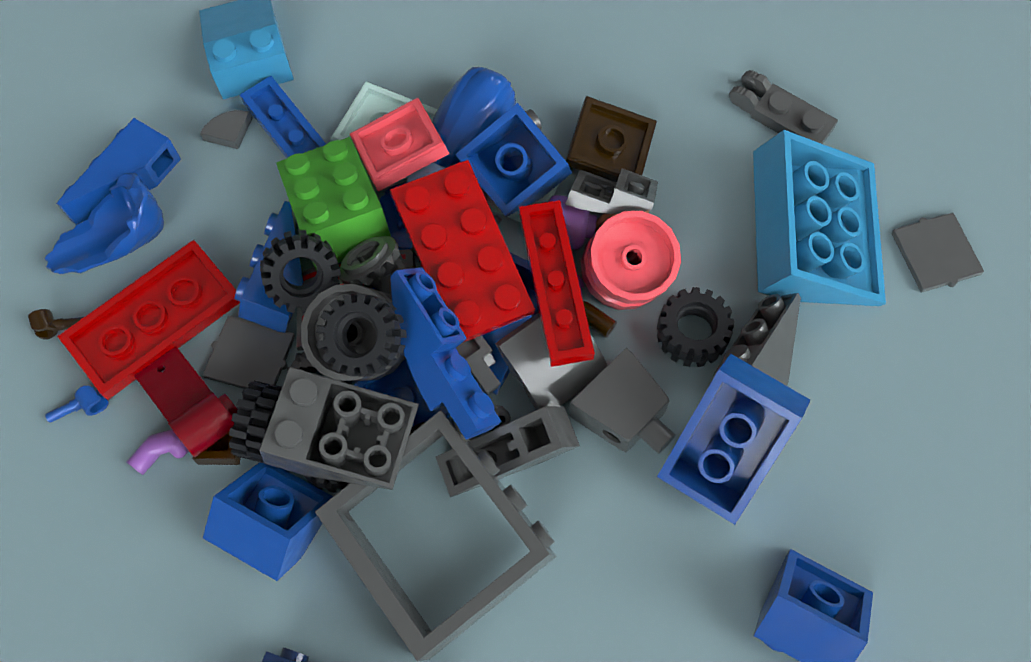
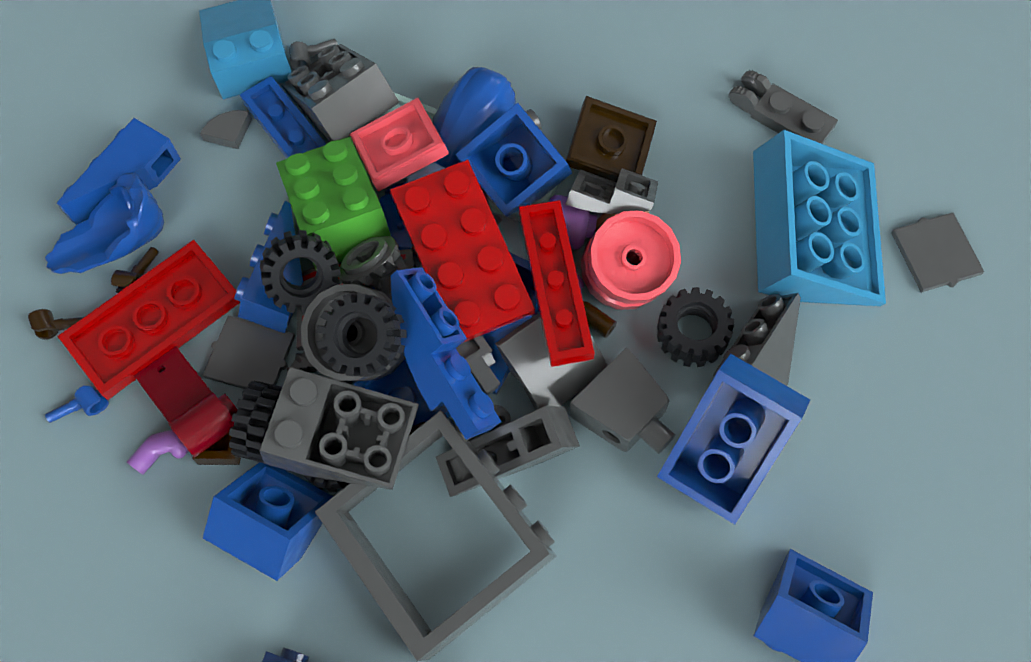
(125, 278): none -> dark brown hand
(301, 53): none -> dark grey hand
(340, 91): none -> dark grey slope

